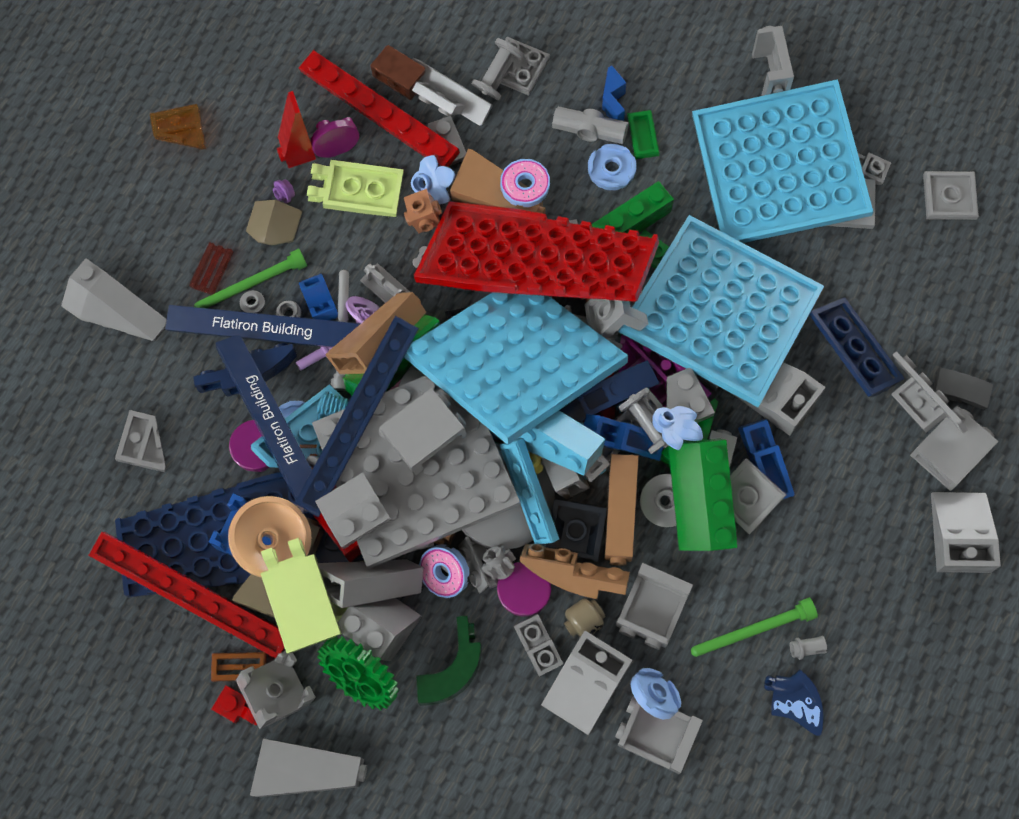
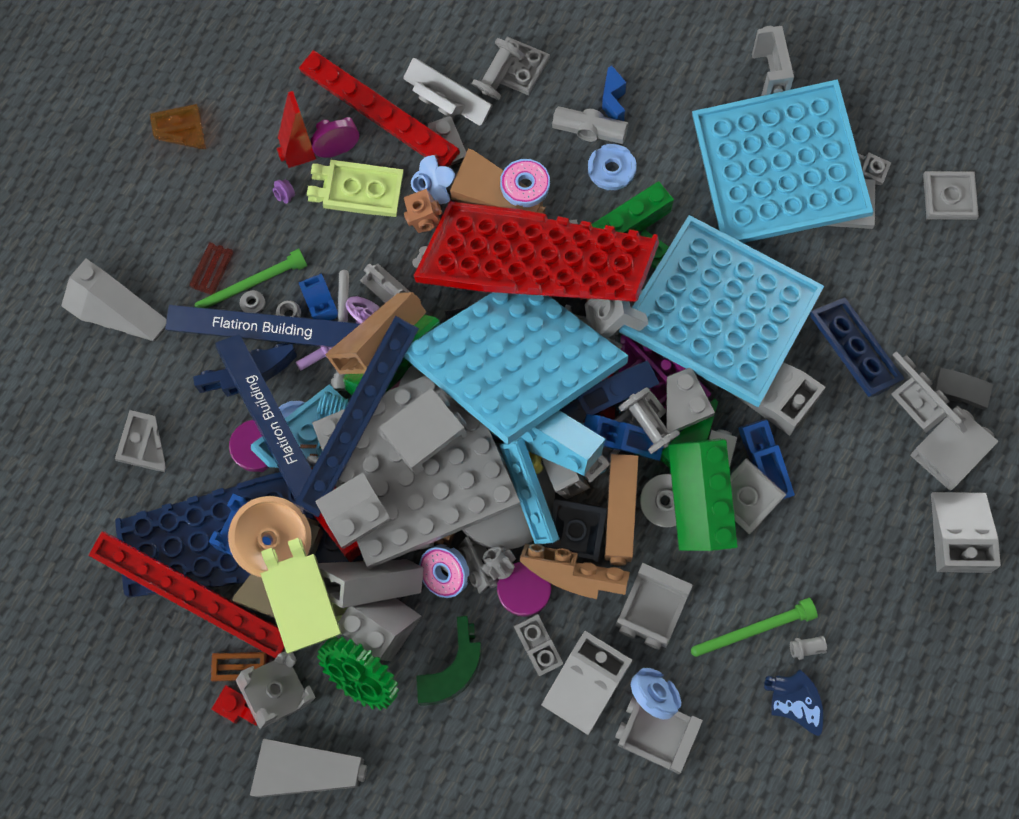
(273, 222): dark tan slope -> none
(397, 71): copper panel -> none
(584, 616): dark tan head -> none
(643, 134): green tile -> none
(677, 425): light blue plate -> none

